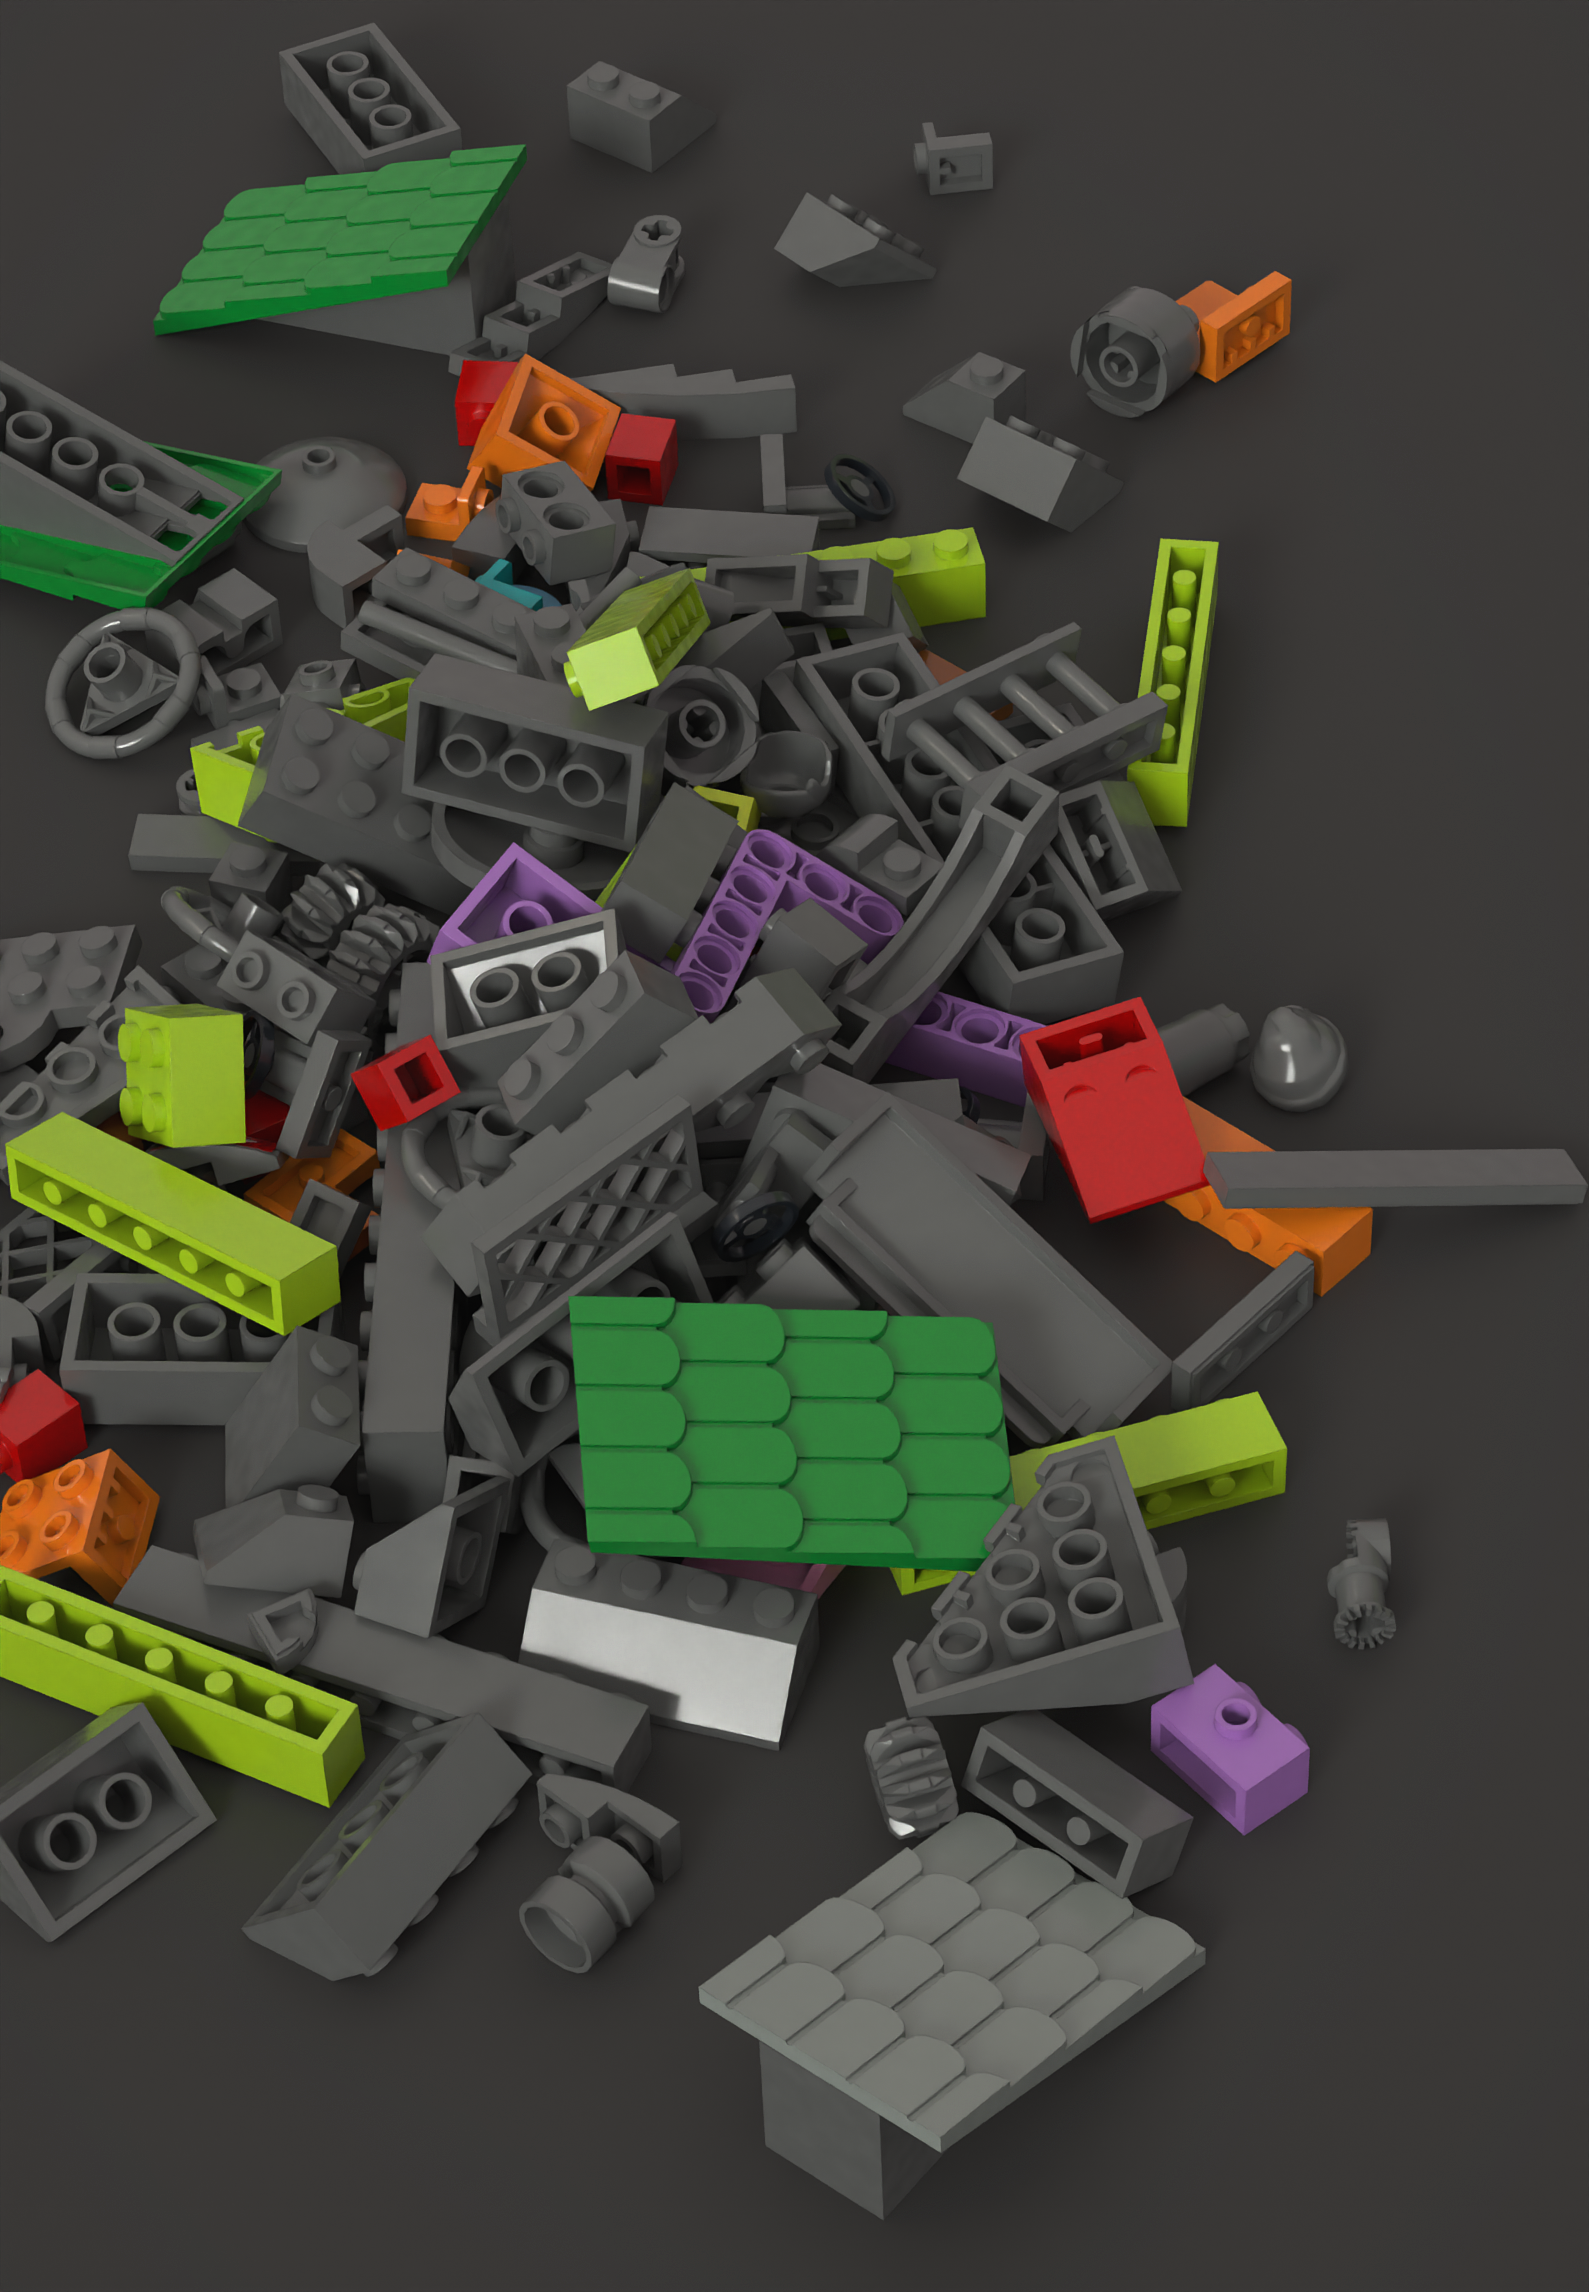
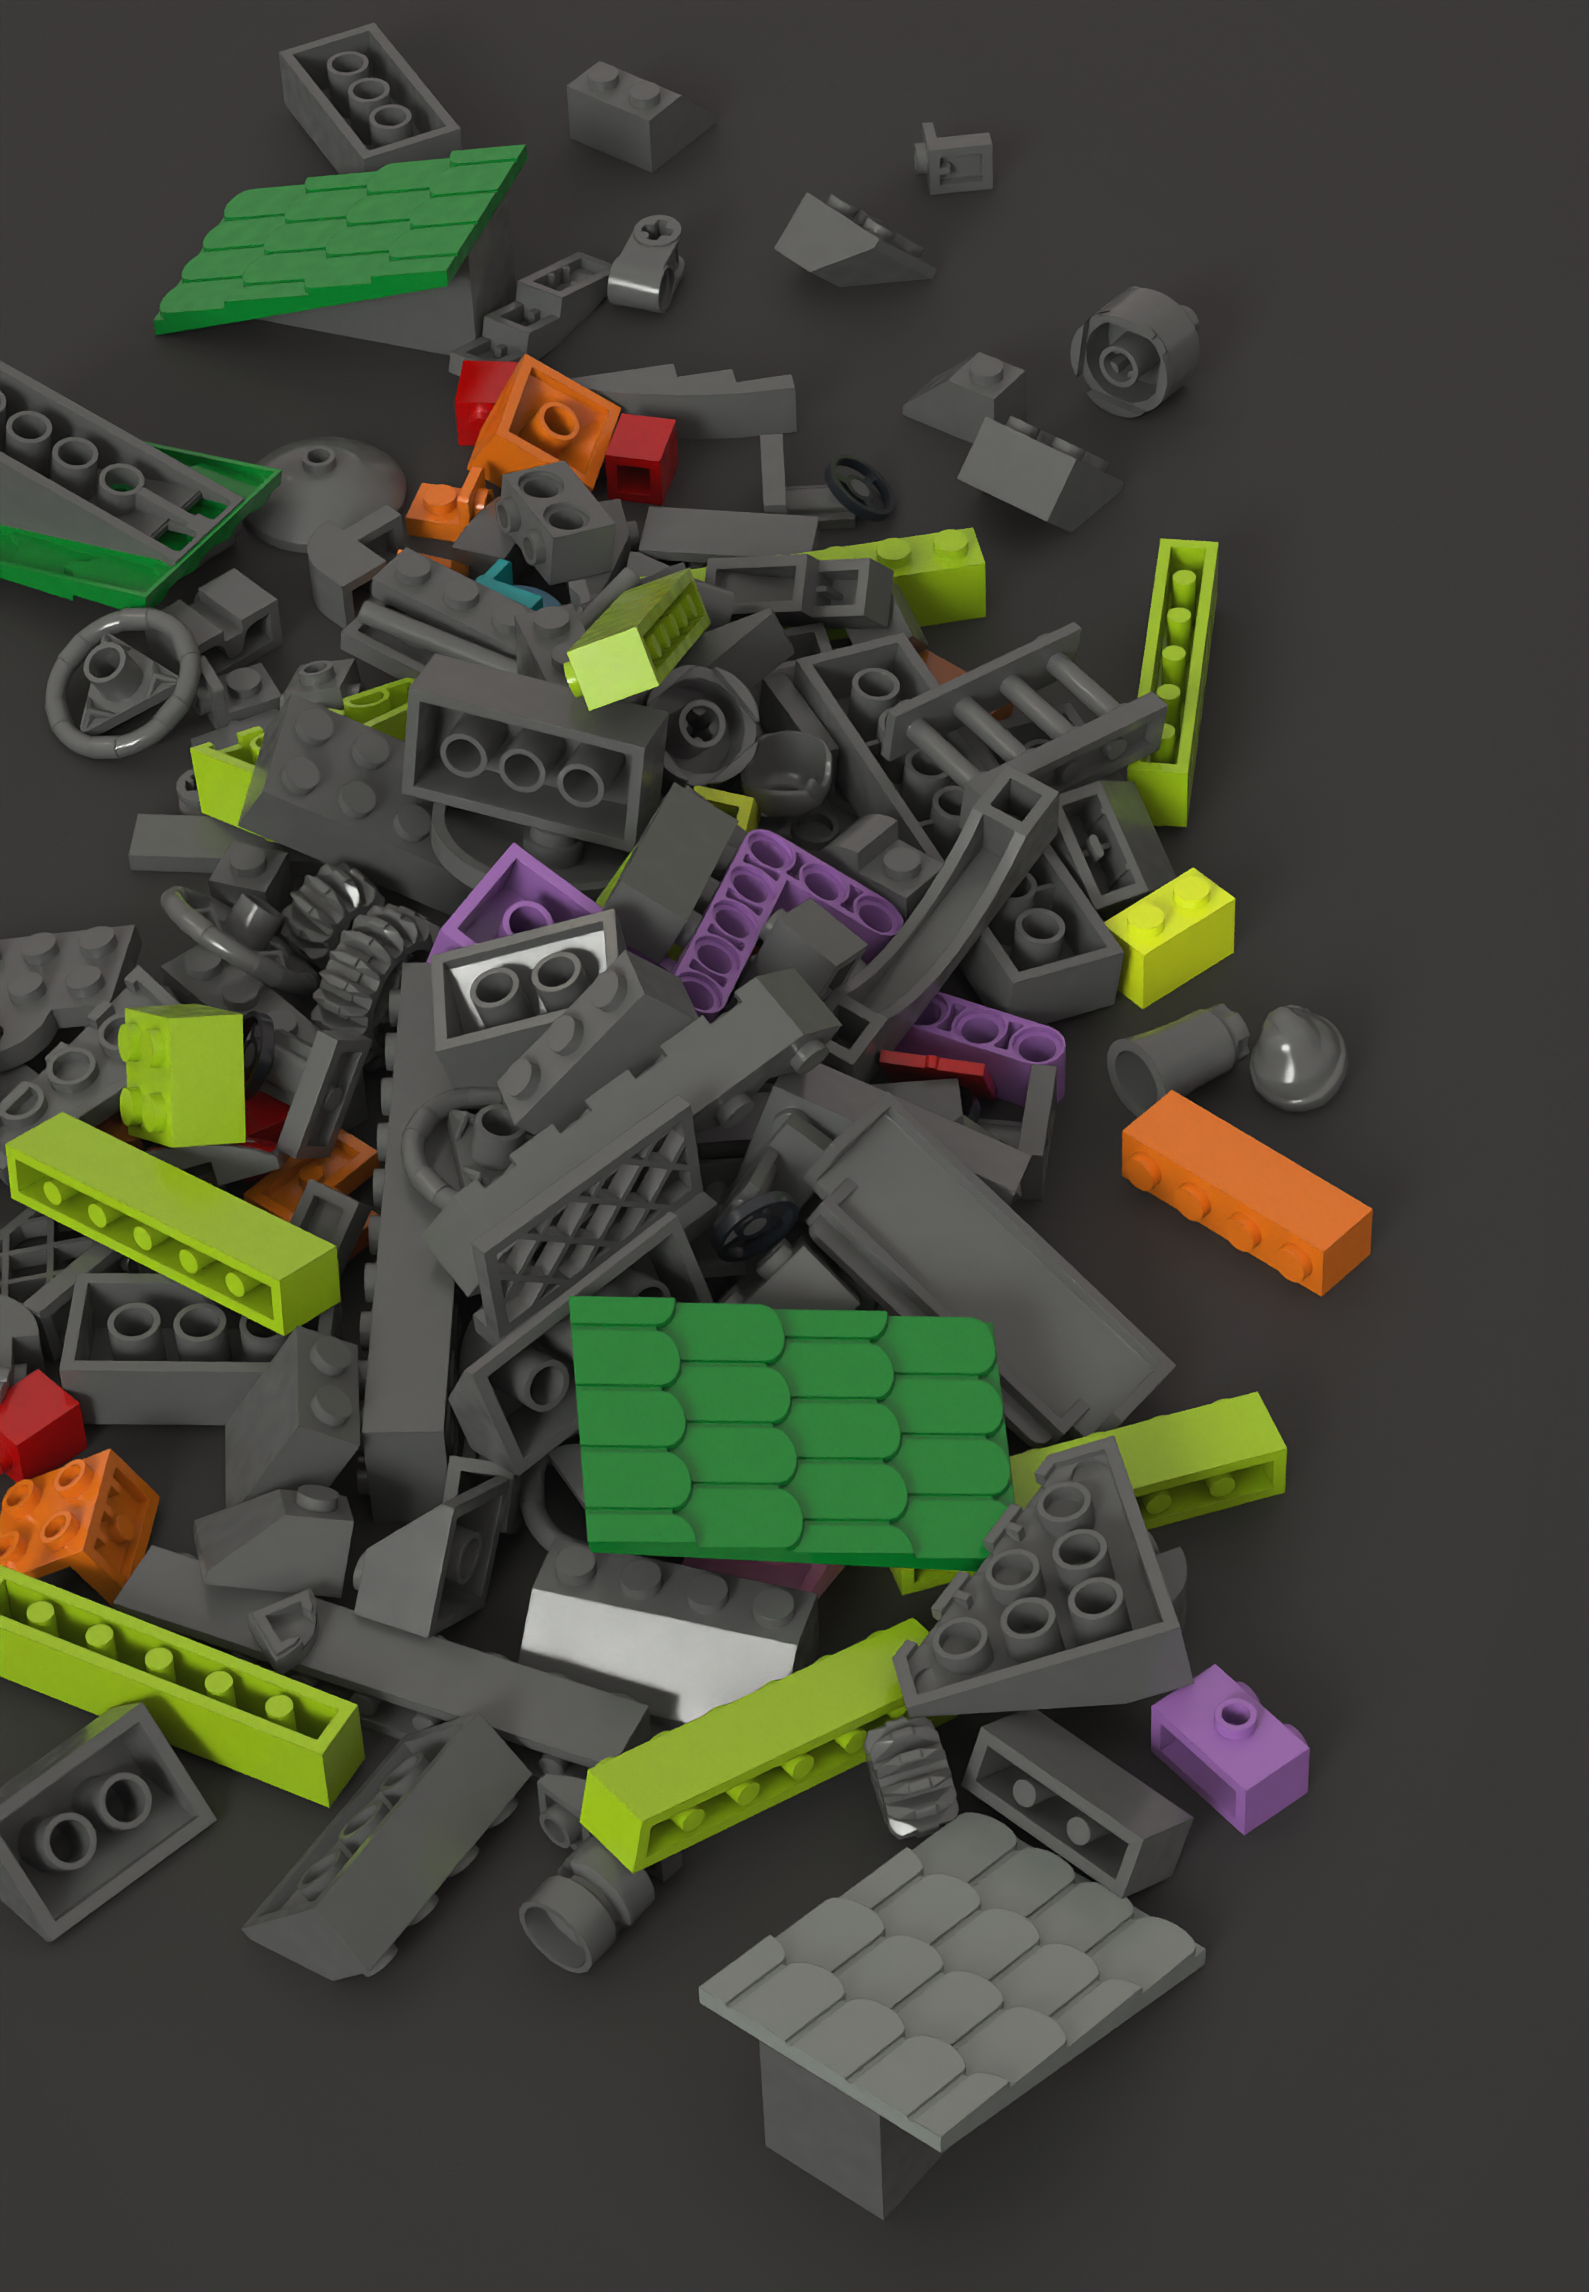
(292, 989): dark grey brick -> none
(405, 1083): red brick -> none
(747, 1753): none -> lime brick
(914, 1067): none -> red piece
(1113, 1109): red slope -> none
(1173, 936): none -> neon yellow brick
(1239, 325): orange bracket -> none
(1243, 1333): dark grey tile -> none
(1361, 1584): dark grey connector -> none
(1394, 1178): dark grey tile -> none

